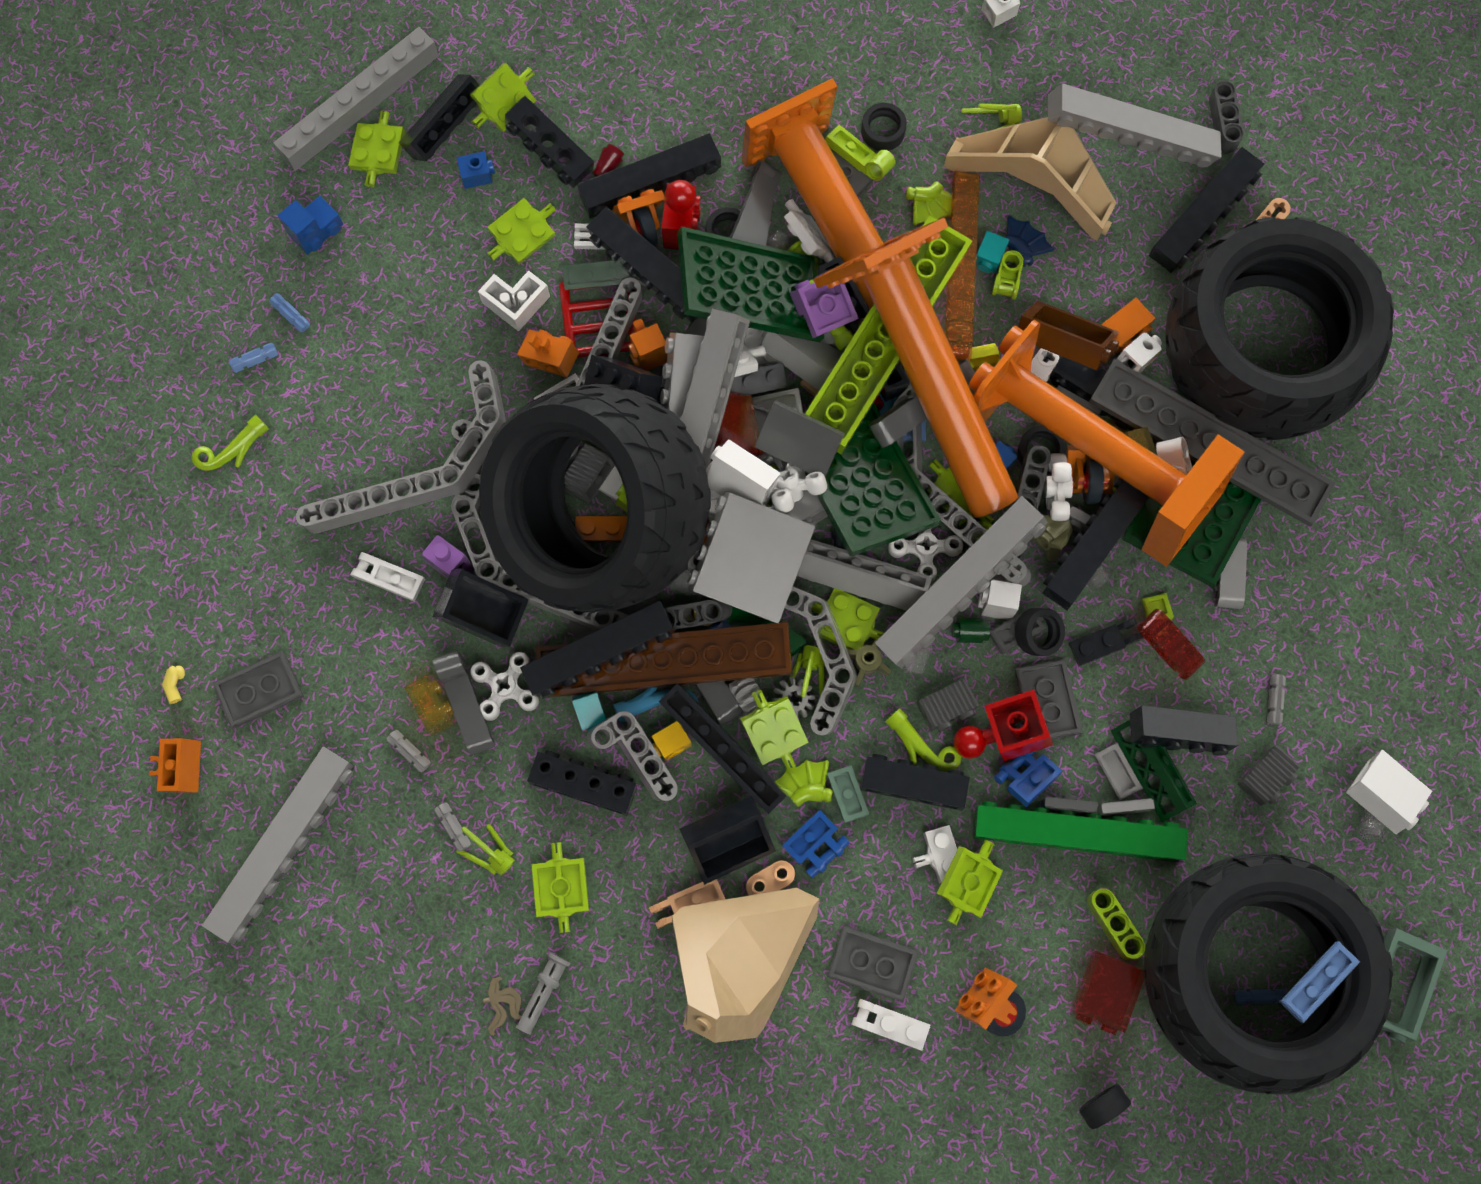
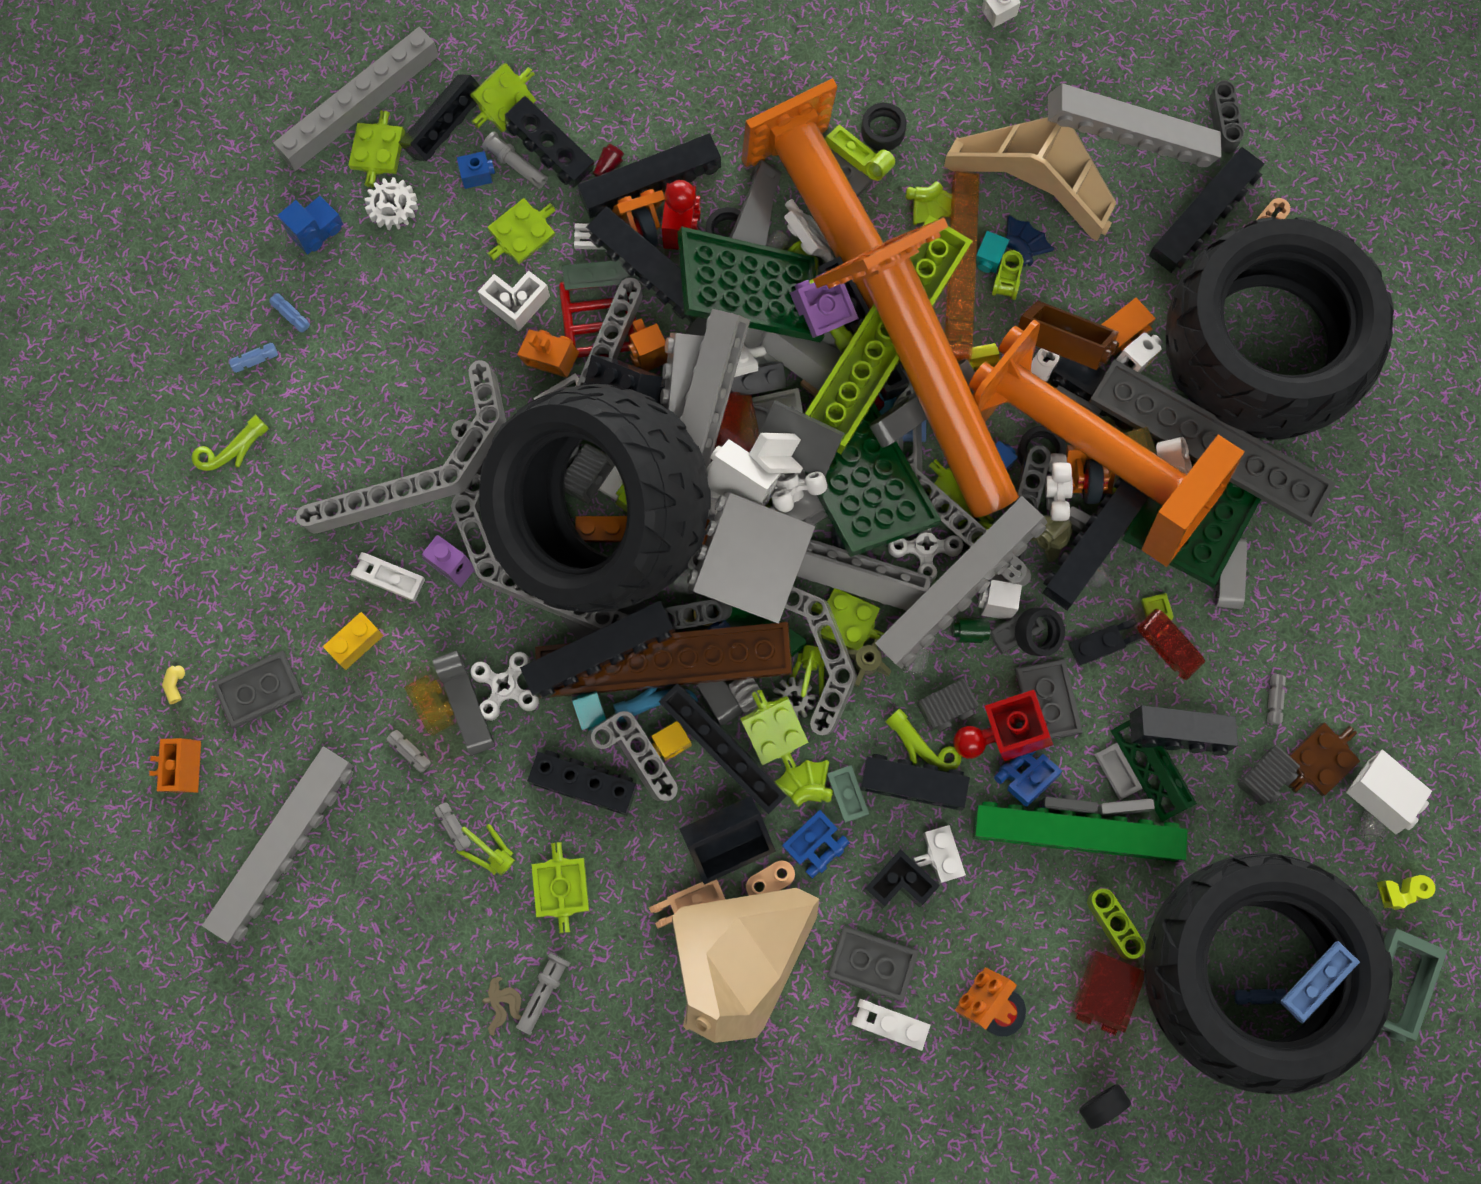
(353, 641): none -> yellow brick
(387, 213): none -> white gear
(480, 608): black piece -> none
(506, 154): none -> light grey pin
(775, 452): none -> white panel
(903, 875): none -> black brick
(970, 882): lime plate -> none
(1007, 114): lime plant -> none
(1323, 759): none -> reddish brown plate
(1412, 889): none -> neon yellow leg

